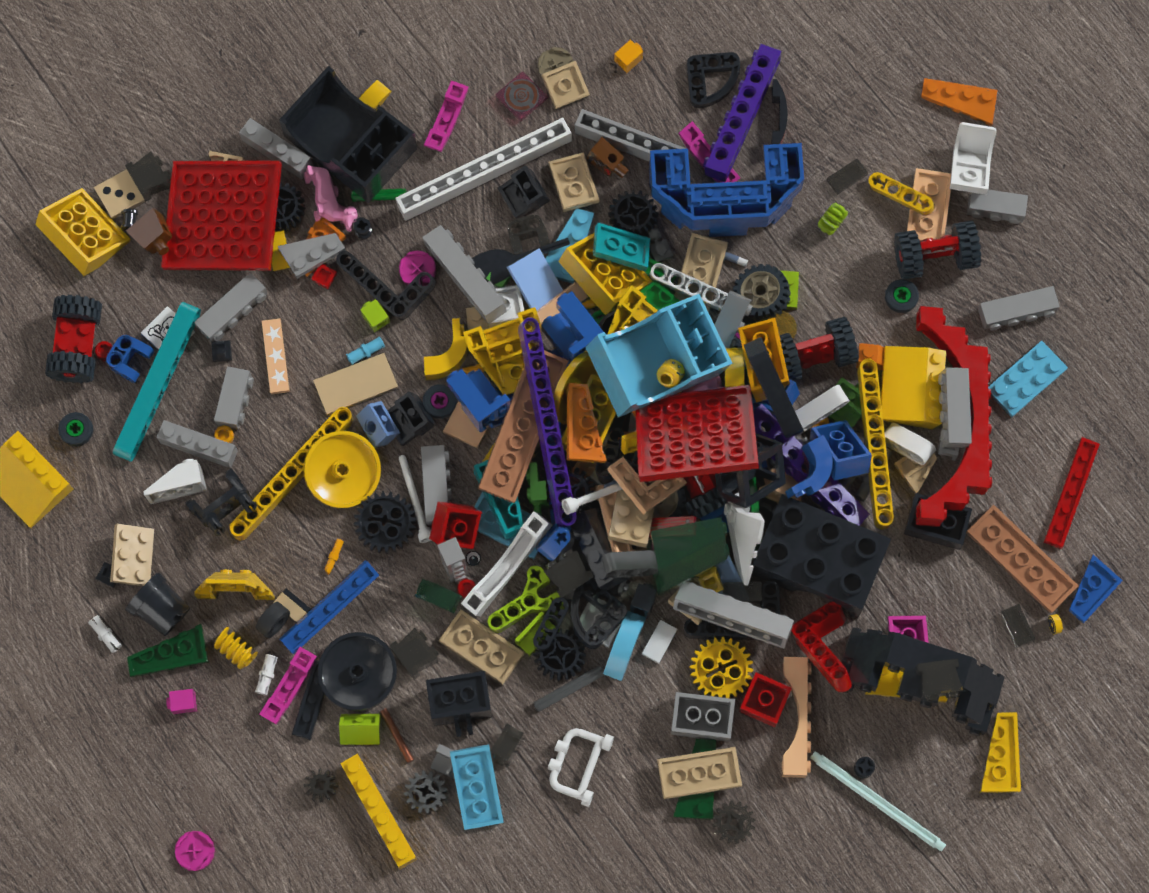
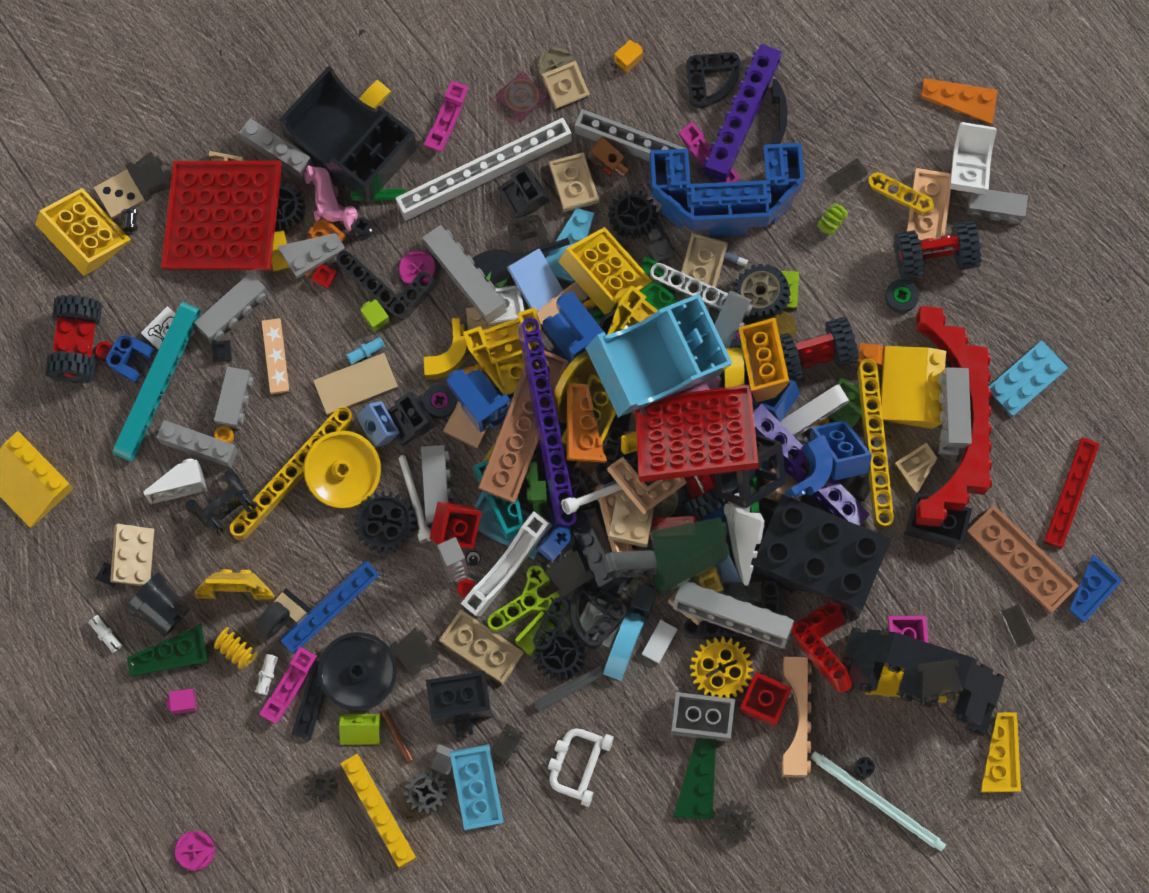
(68, 422): black bush -> none
(151, 232): reddish brown torso -> none
(333, 556): light orange piece -> none
(438, 596): clear green slope -> none
(621, 247): teal plate -> none
(670, 373): yellow head -> none
(699, 773): tan tile -> none
(773, 388): black beam -> none
(908, 443): white beam -> none
(1018, 308): light grey brick -> none
(1055, 624): yellow tile -> none

